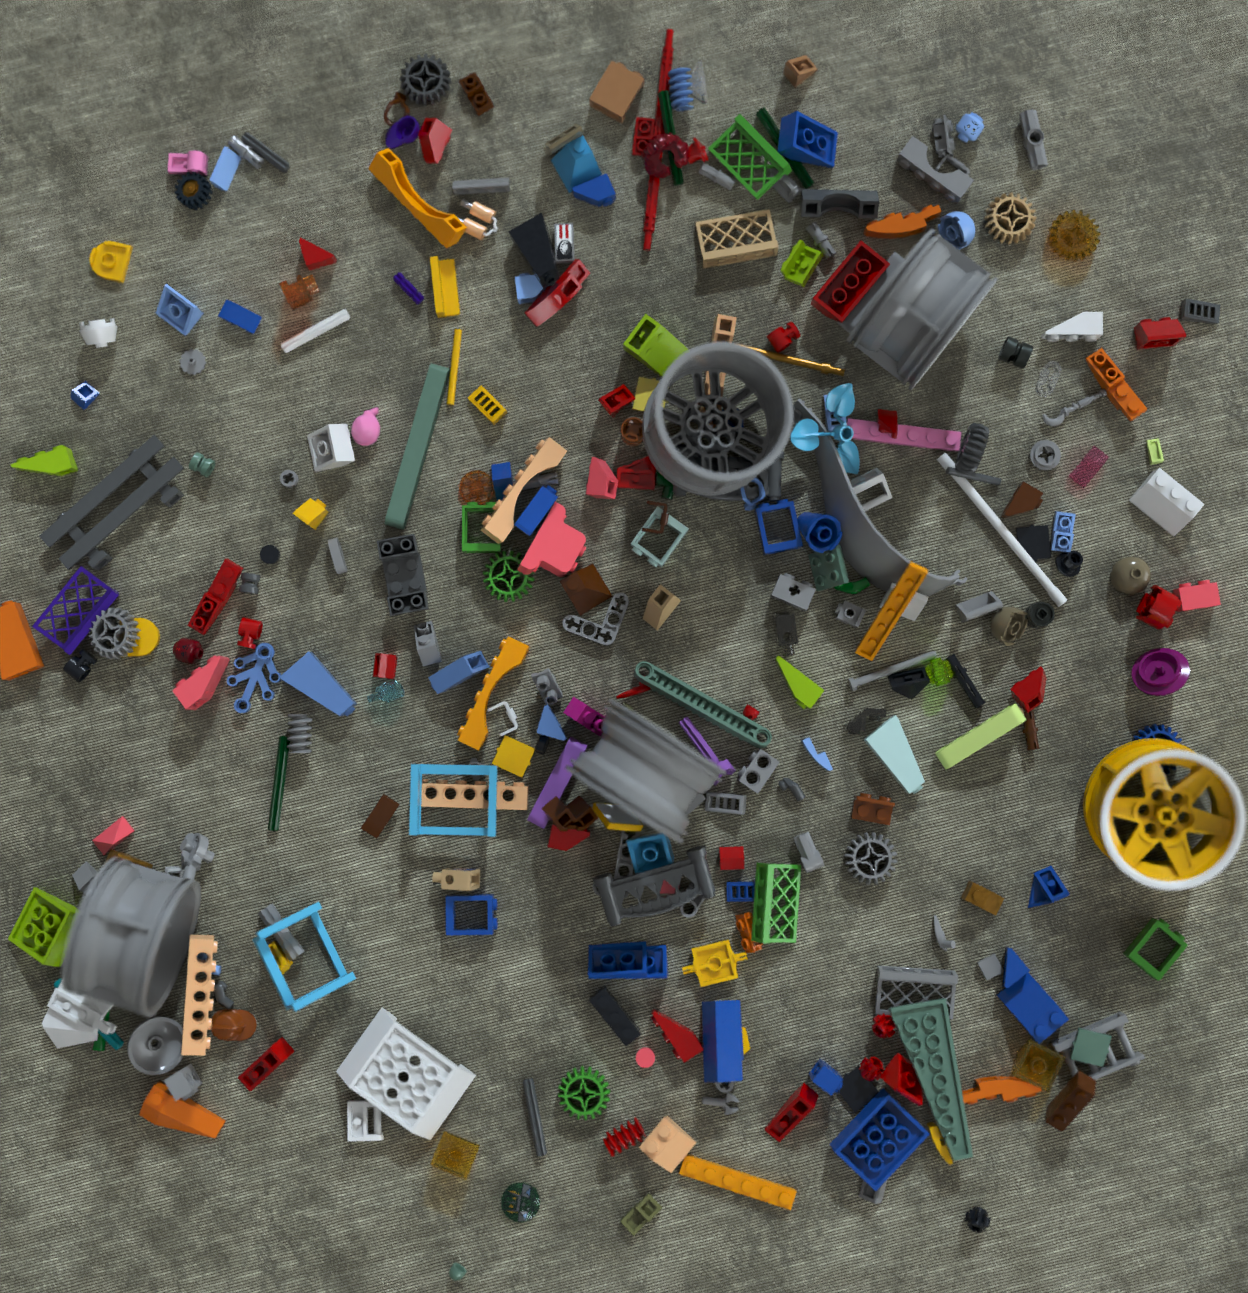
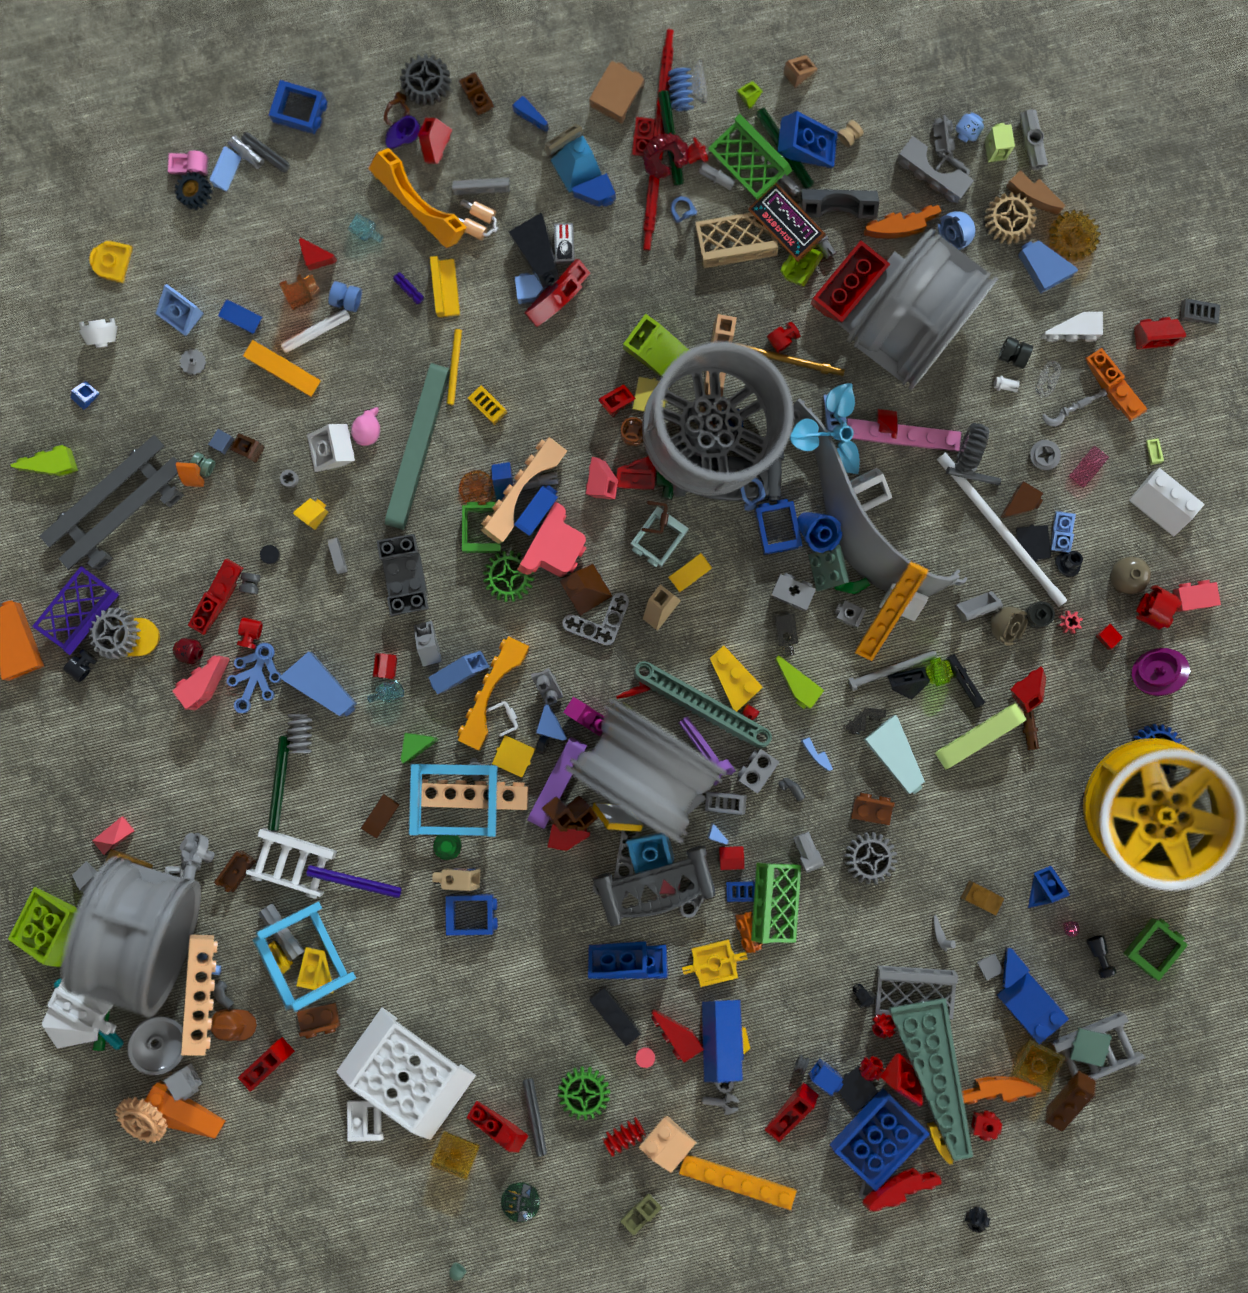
(141, 1119): none -> light nougat gear
(189, 474): none -> orange slope
(221, 441): none -> sand blue slope
(235, 871): none -> reddish brown hinge
(247, 447): none -> reddish brown slope
(280, 100): none -> blue window
(281, 368): none -> light orange slope
(305, 849): none -> white fence
(314, 969): none -> yellow wing
(318, 1019): none -> dark orange bracket
(345, 296): none -> medium blue wheel
(353, 881): none -> dark purple axle
(364, 228): none -> clear light blue piece
(414, 745): none -> bright green slope
(447, 846): none -> green plate
(497, 1127): none -> red slope
(526, 110): none -> blue slope
(690, 572): none -> yellow slope
(692, 212): none -> medium blue piece
(716, 835): none -> light blue slope
(735, 678): none -> yellow wing
(750, 93): none -> lime slope
(787, 222): none -> tile
(801, 1064): none -> dark grey bush
(850, 133): none -> tan wheel
(864, 997): none -> black hinge
(894, 1189): none -> red slope
(985, 1125): none -> red brick
(999, 142): none -> yellowish green brick
(1006, 384): none -> white pin
(1036, 193): none -> medium nougat slope
(1045, 265): none -> medium blue slope
(1071, 928): none -> clear pink hinge
(1075, 621): none -> coral gear
(1099, 949): none -> black piece
(1109, 637): none -> red slope

